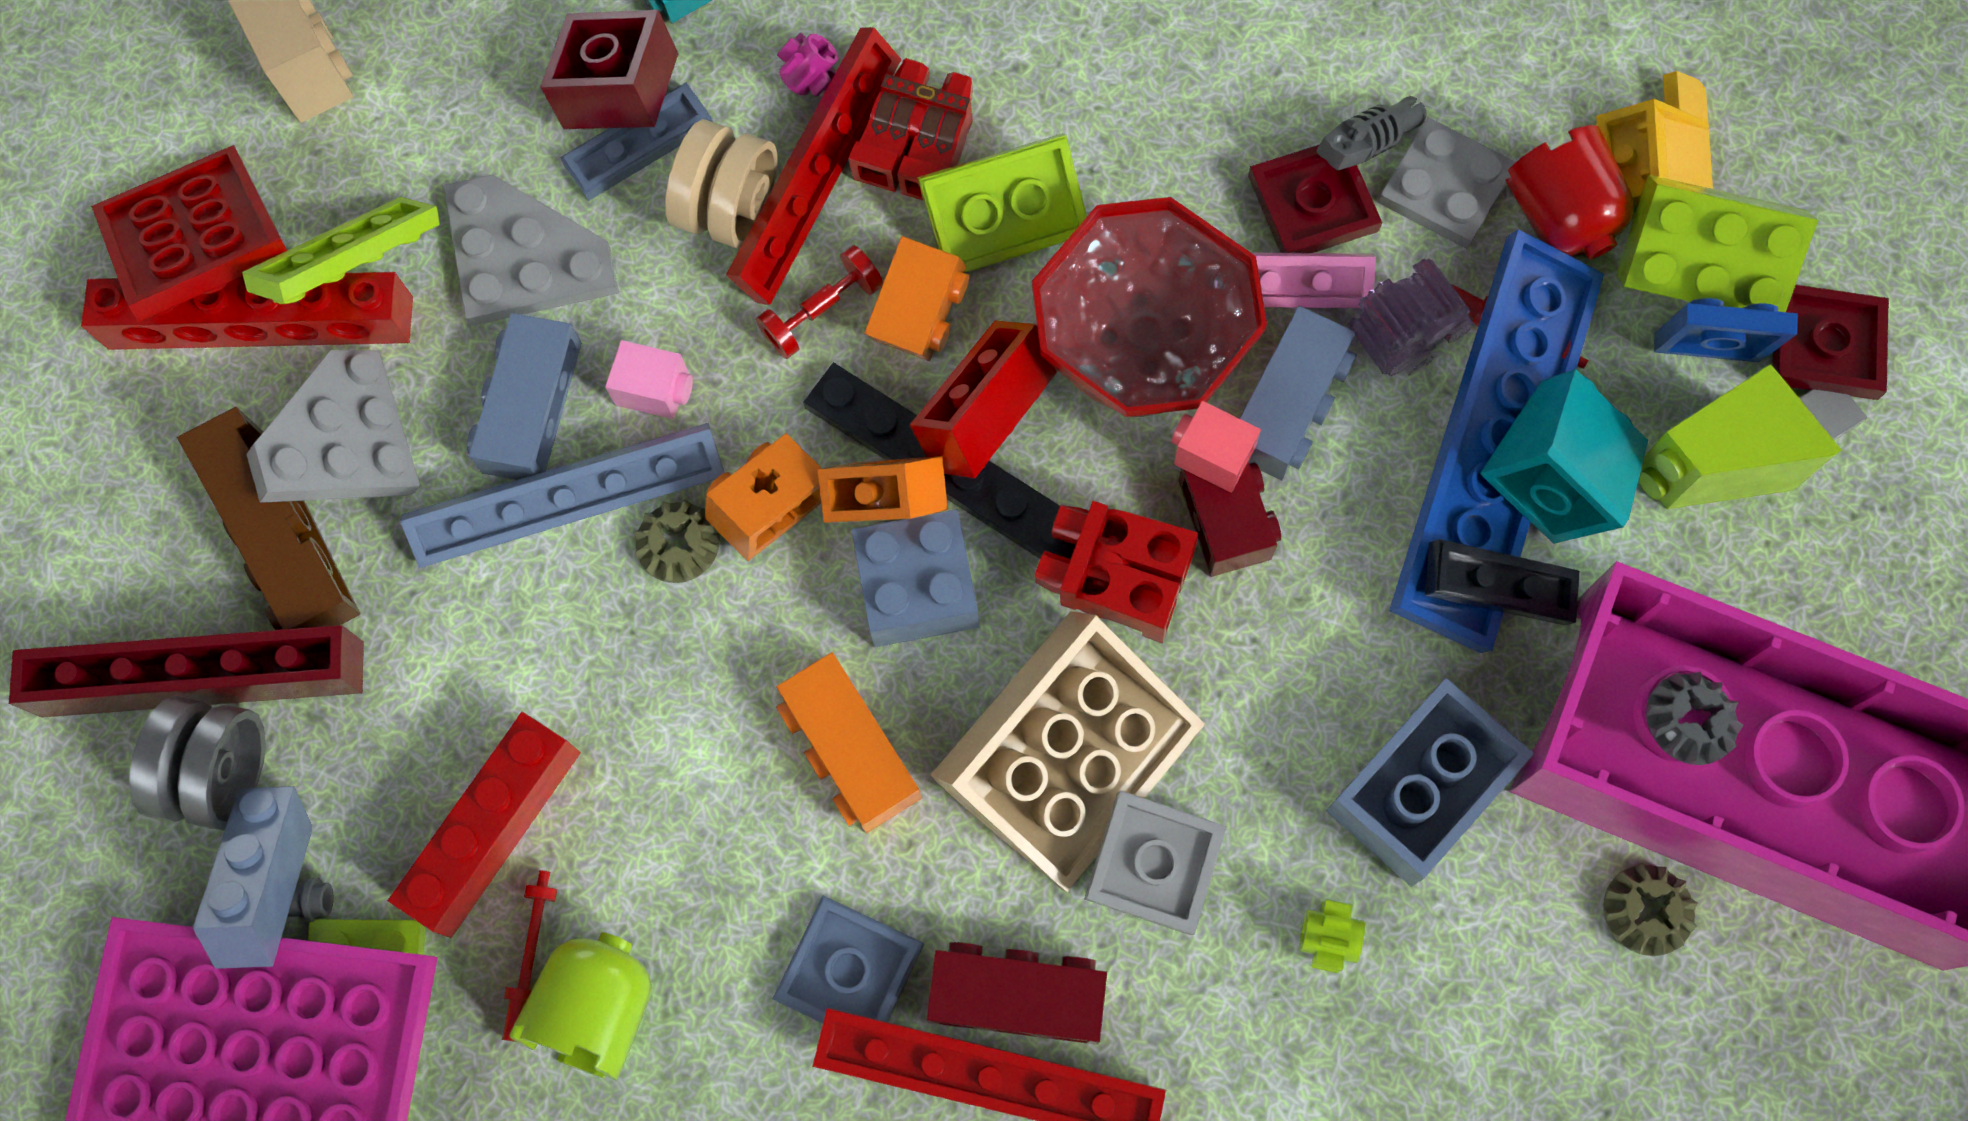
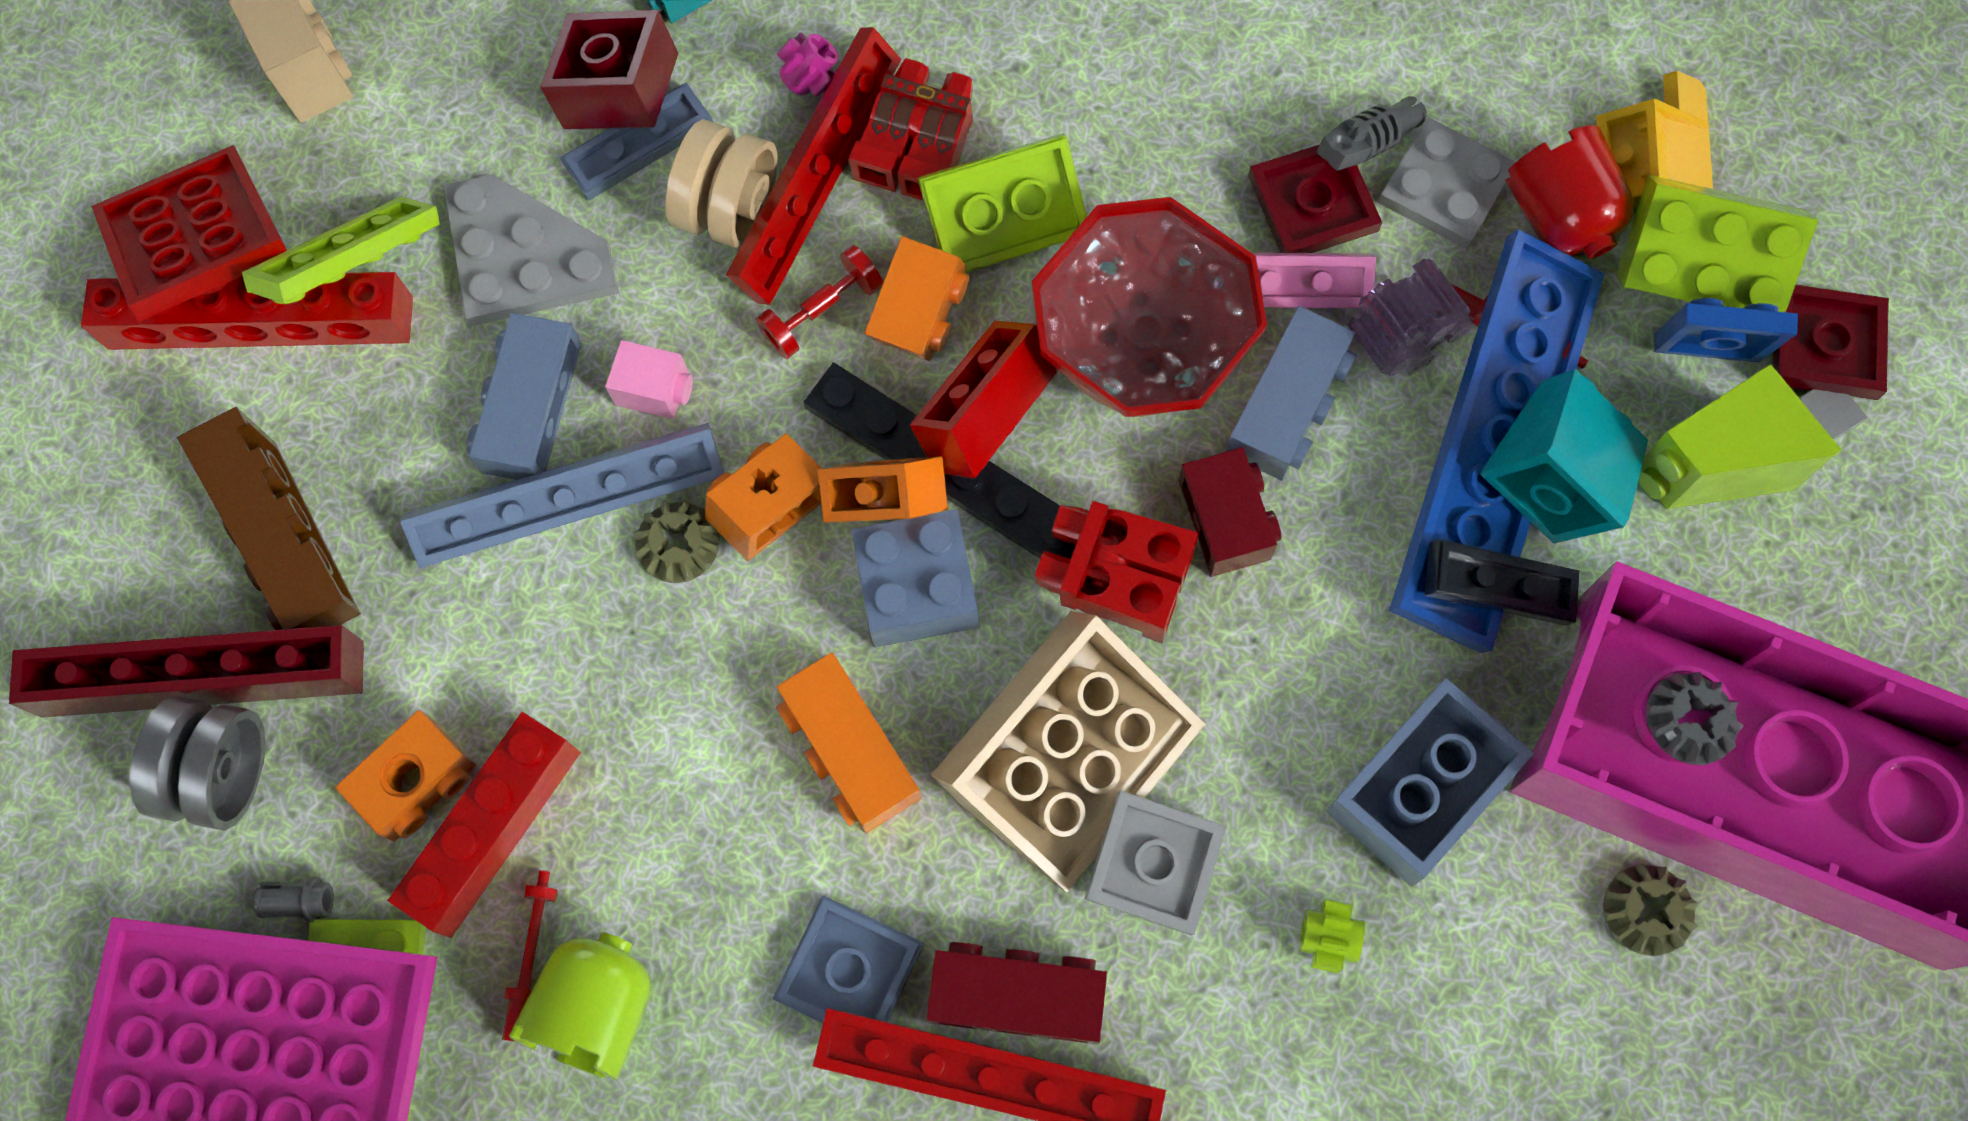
(254, 878): sand blue brick -> none
(336, 437): light grey plate -> none
(376, 782): none -> orange brick
(1214, 445): coral brick -> none

